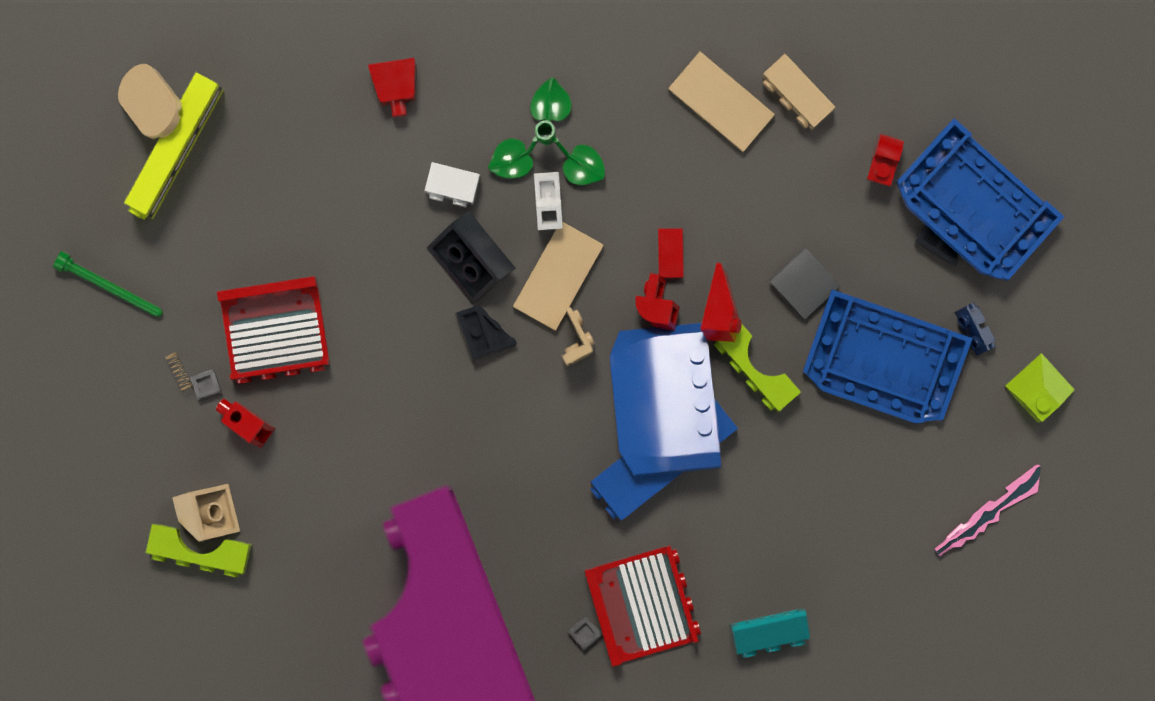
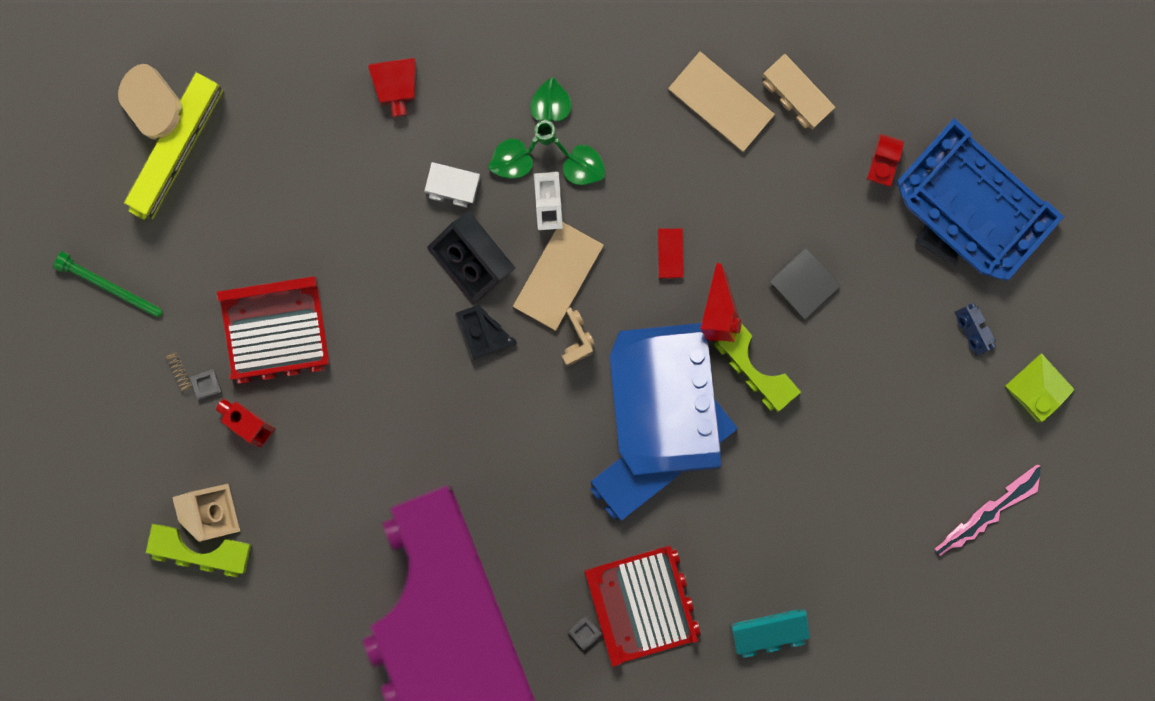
(654, 308): red brick -> none
(885, 359): blue slope -> none

